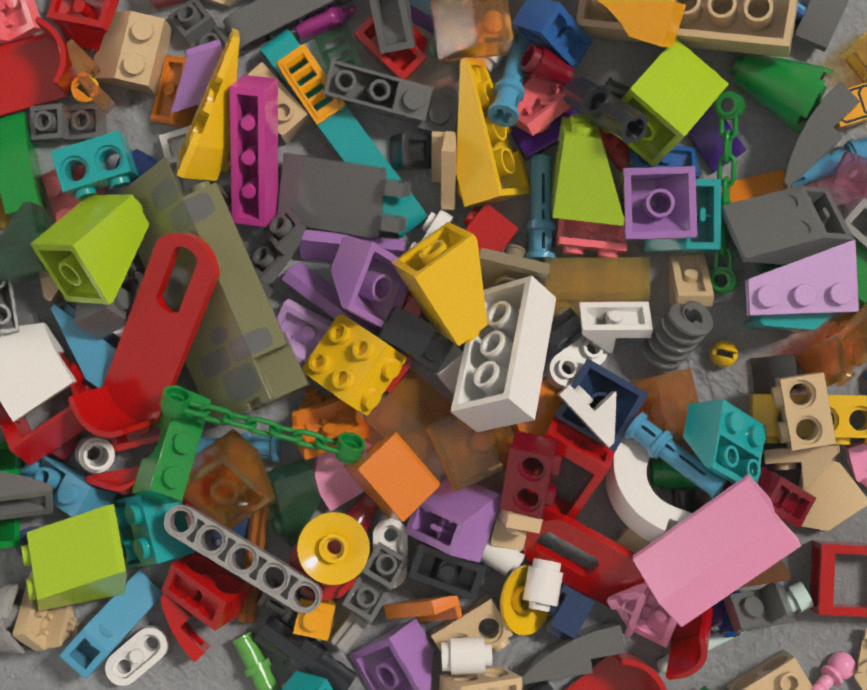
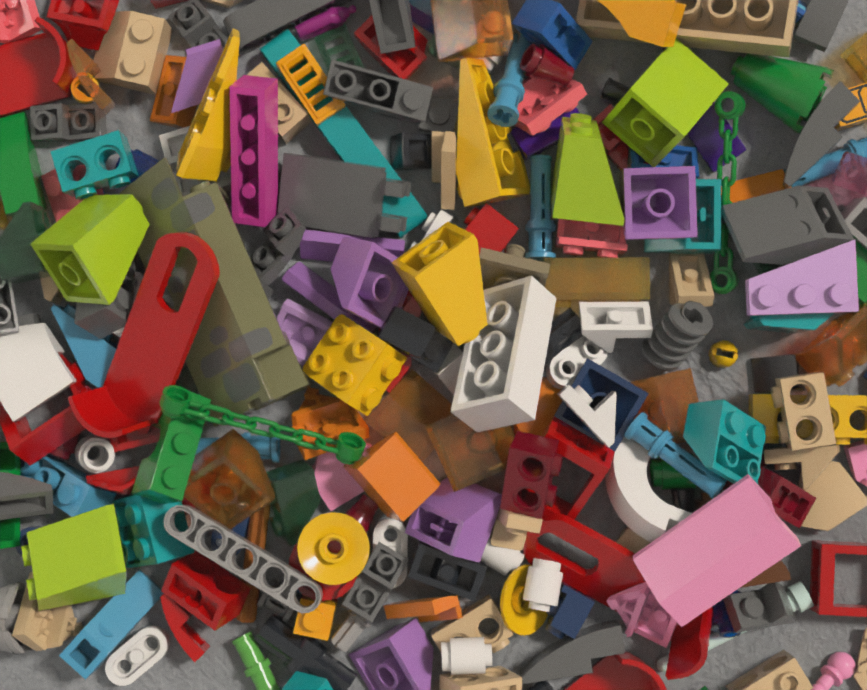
(606, 110): black piece -> none

